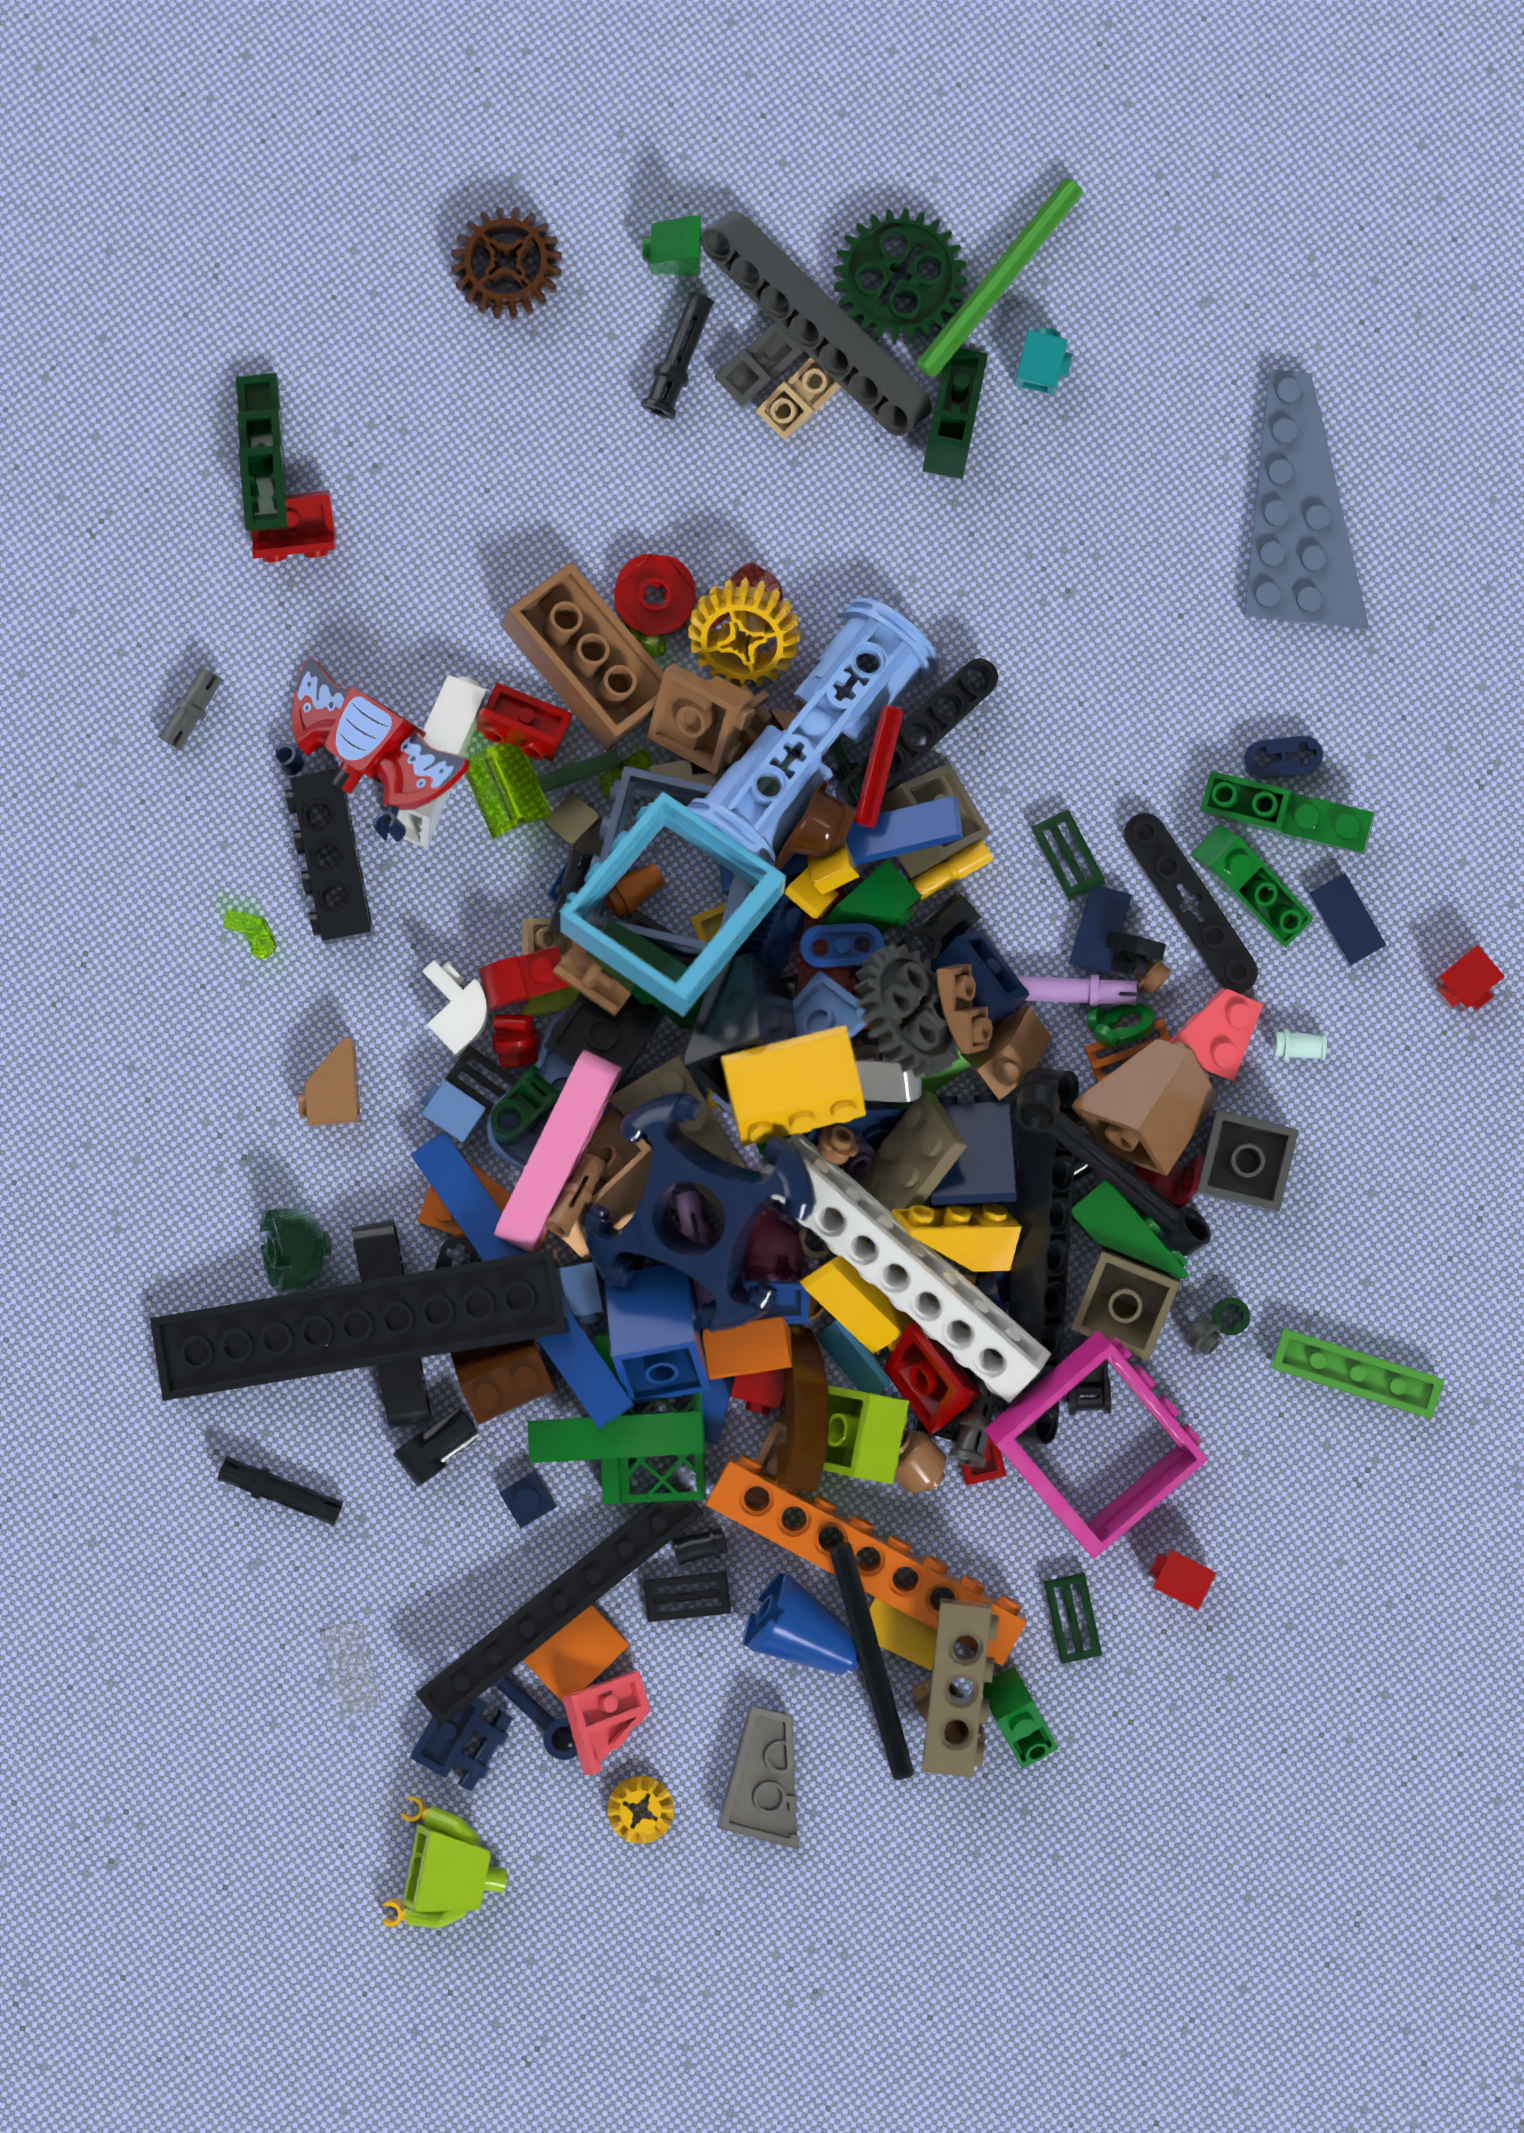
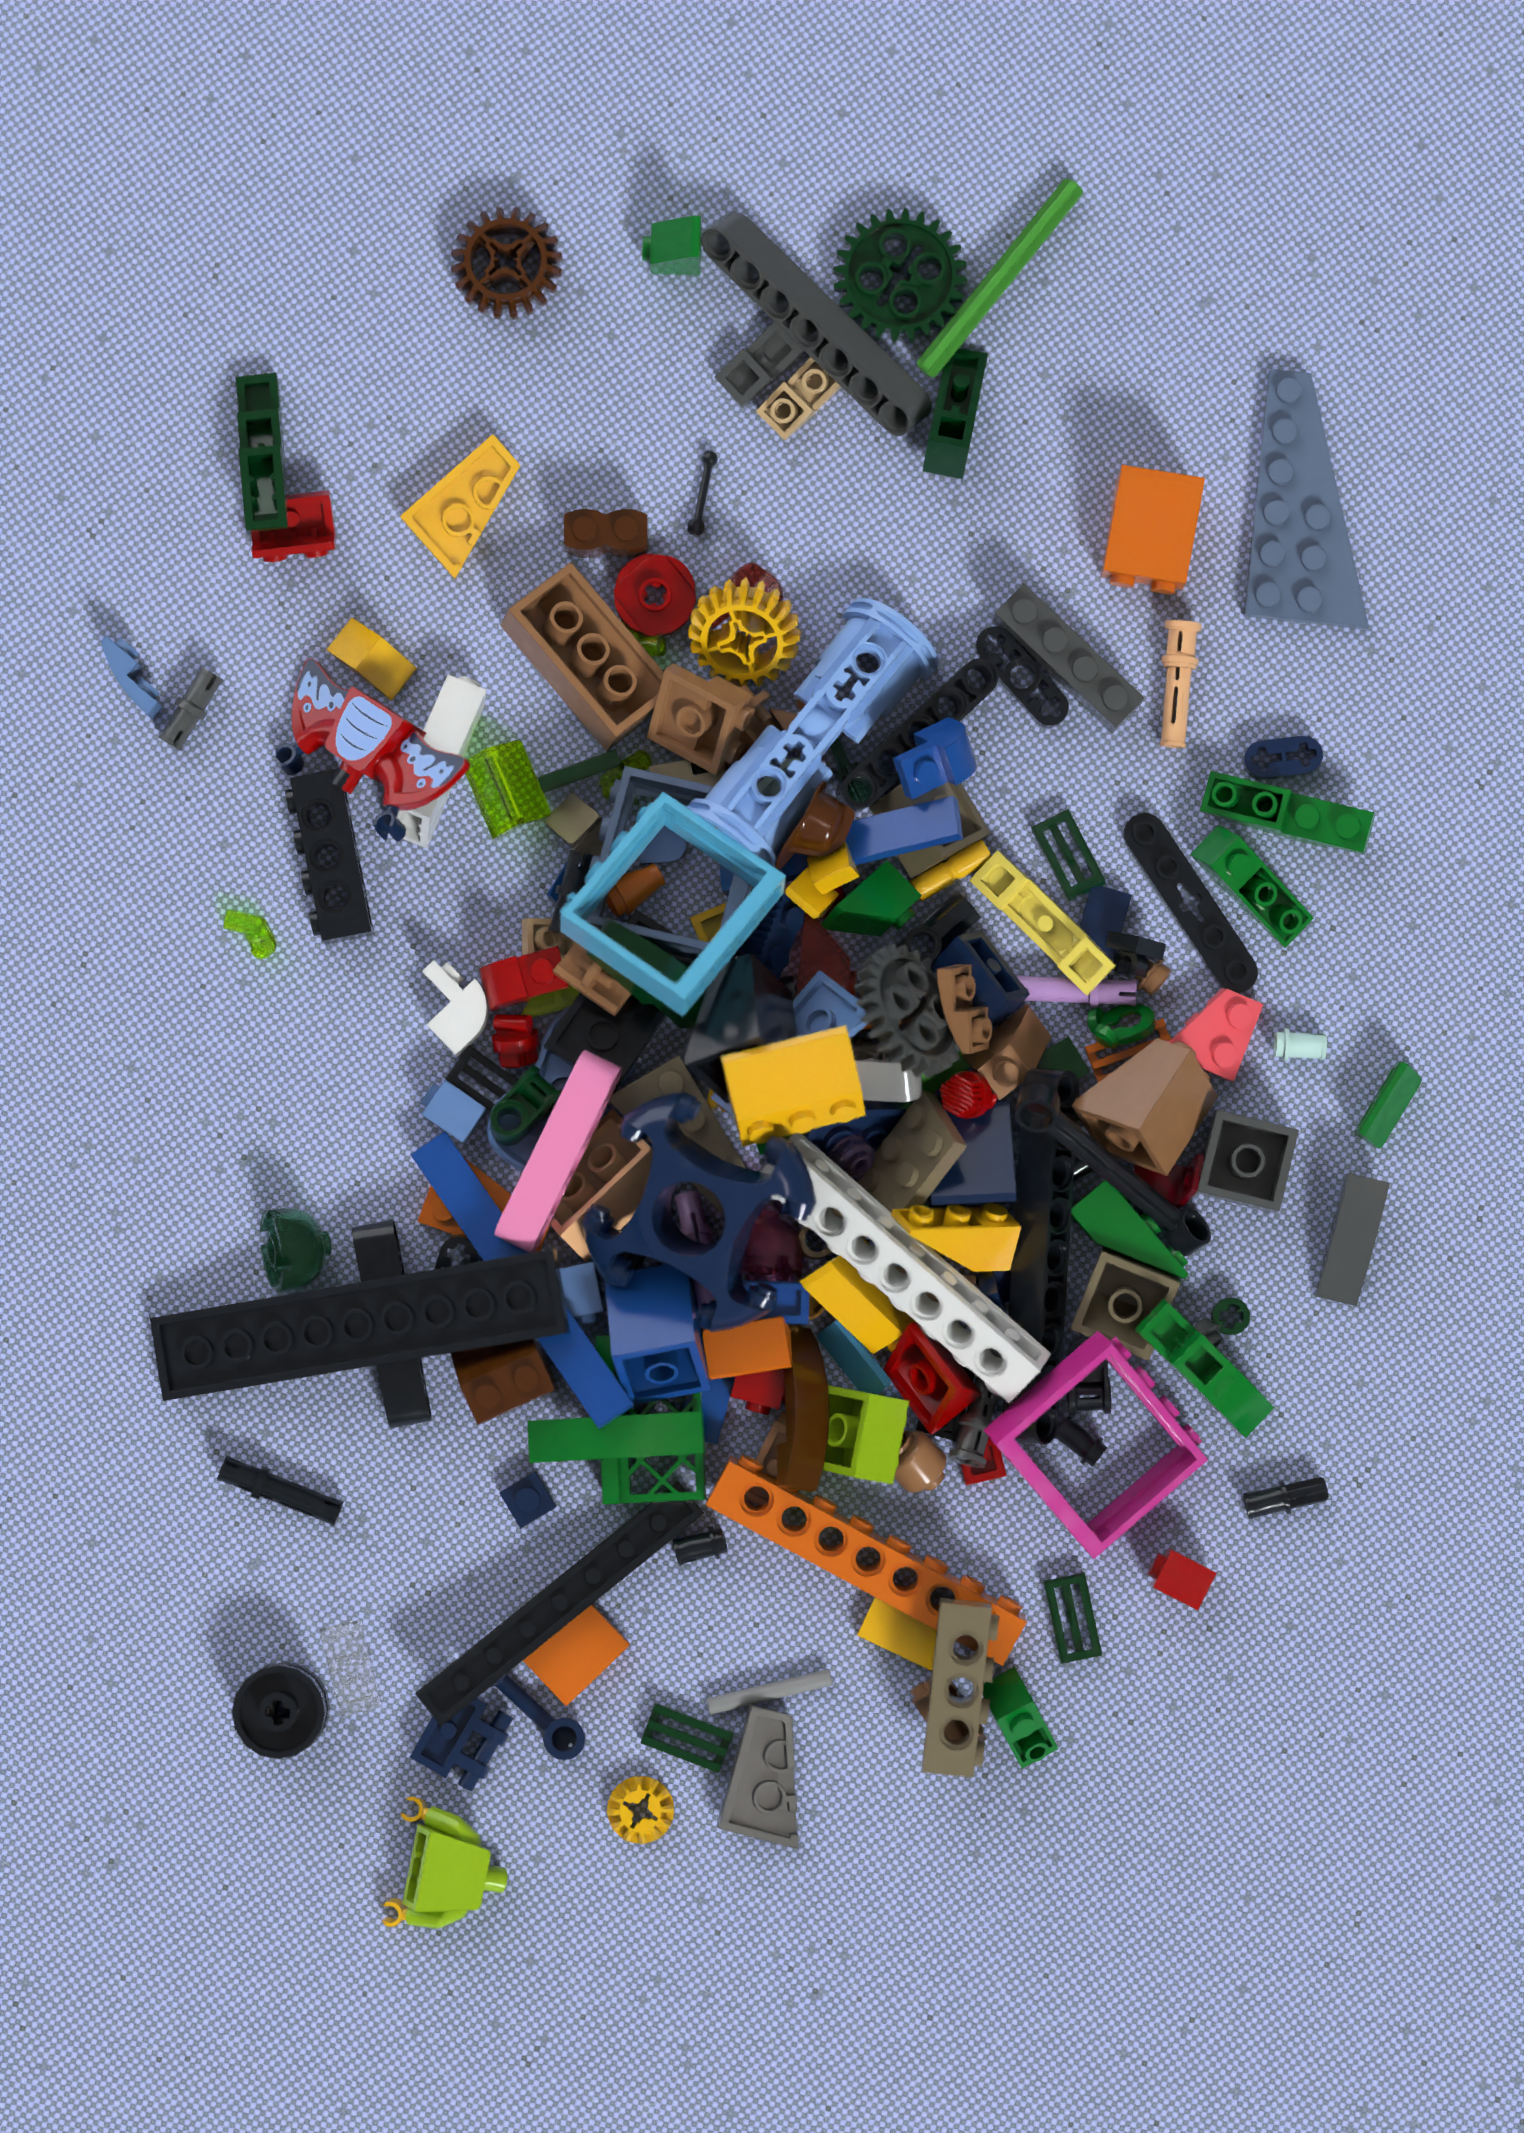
(123, 665): none -> medium blue slope
(263, 1728): none -> black wheel
(333, 1089): medium nougat slope -> none
(372, 658): none -> yellow slope
(429, 1451): black piece -> none
(461, 504): none -> yellow wing
(523, 722): red bracket -> none
(588, 1174): medium nougat pin -> none
(604, 1716): coral wing -> none
(619, 533): none -> reddish brown brick
(664, 848): none -> medium blue tile
(666, 373): black pin -> none
(696, 526): none -> black hinge
(720, 1751): none -> dark green tile
(722, 1592): black tile -> none
(769, 1691): none -> light grey bar
(800, 1629): blue cone -> none
(837, 1144): medium nougat plate -> none
(840, 944): blue plate -> none
(871, 1661): black axle -> none
(878, 766): red axle -> none
(940, 757): none -> blue brick
(967, 1095): none -> red piece
(1043, 361): teal brick -> none
(1043, 922): none -> light yellow slope
(1050, 693): none -> black beam
(1064, 1057): none -> dark green tile
(1068, 658): none -> dark grey brick
(1080, 1441): none -> black pin
(1152, 528): none -> orange slope
(1177, 659): none -> light nougat pin
(1204, 1368): none -> green slope
(1285, 1497): none -> black axle
(1347, 919): dark blue tile -> none
(1352, 1238): none -> dark grey slope
(1357, 1373): bright green plate -> none
(1388, 1105): none -> green slope
(1469, 981): red brick -> none

